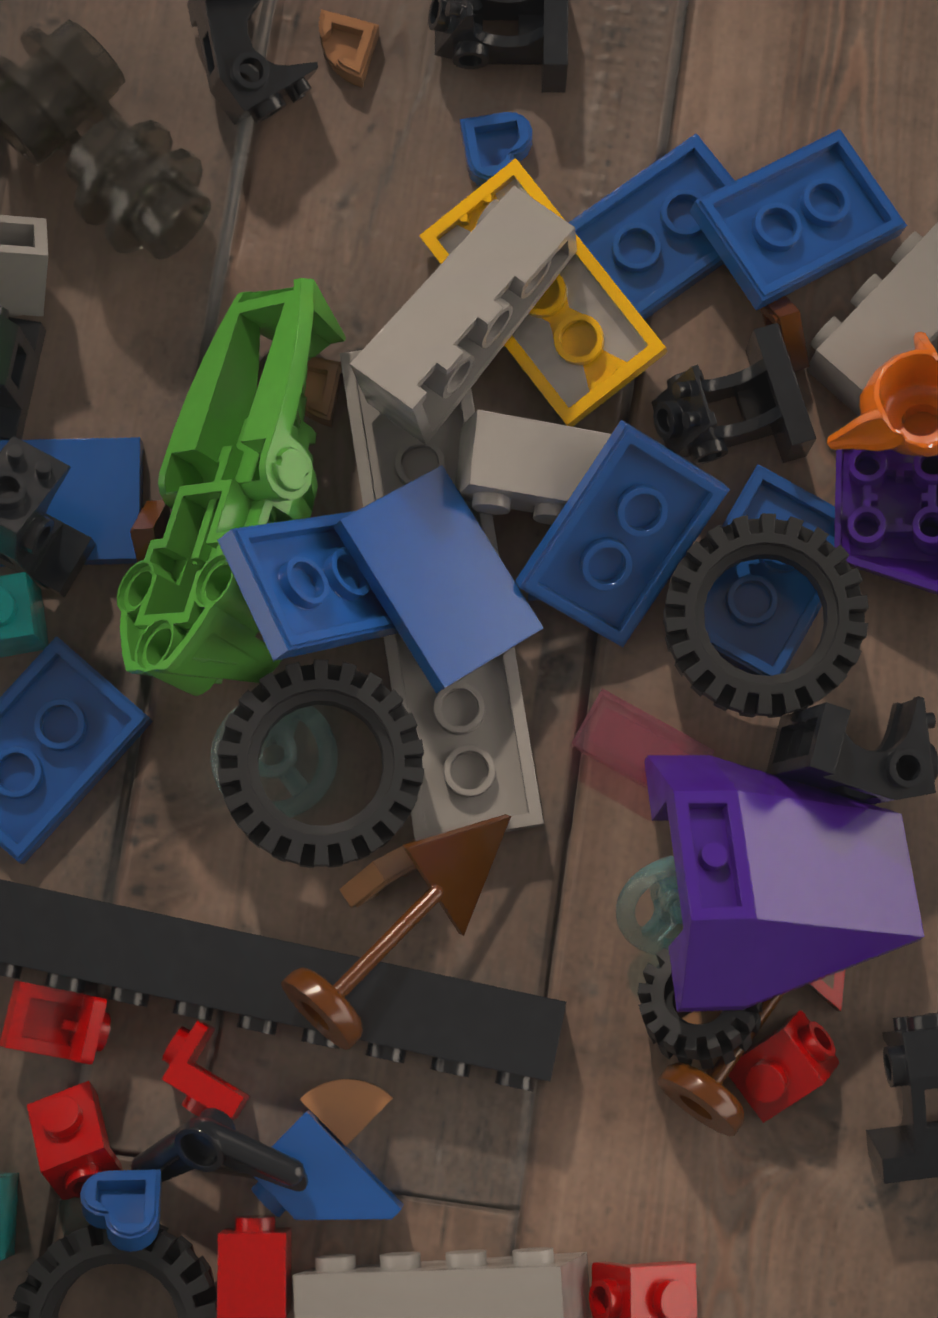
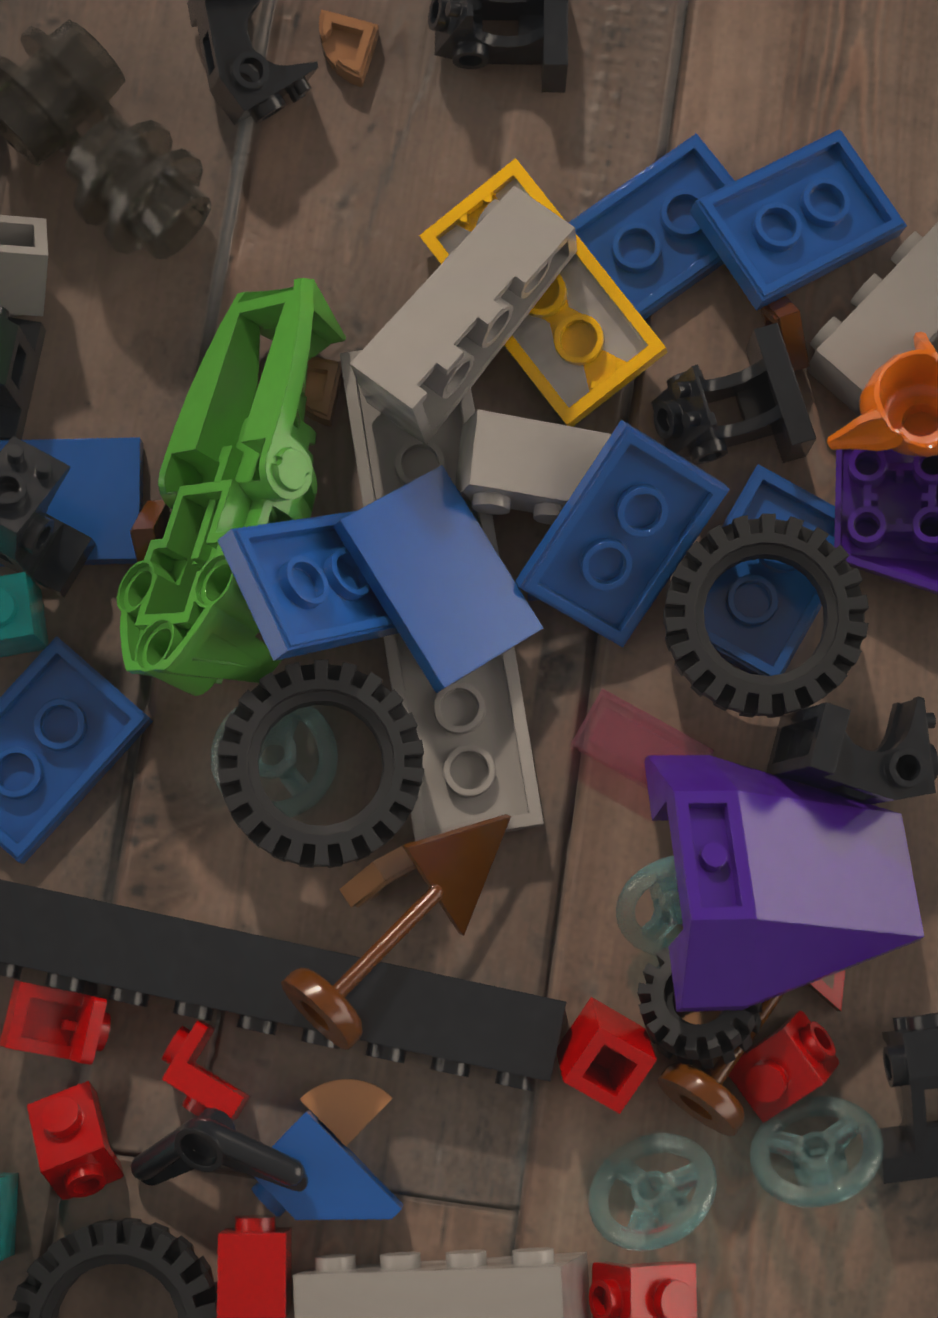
(124, 1205): blue tile -> none
(494, 142): blue tile -> none
(605, 1055): none -> red brick
(661, 1206): none -> clear light blue piece
(817, 1156): none -> clear light blue piece

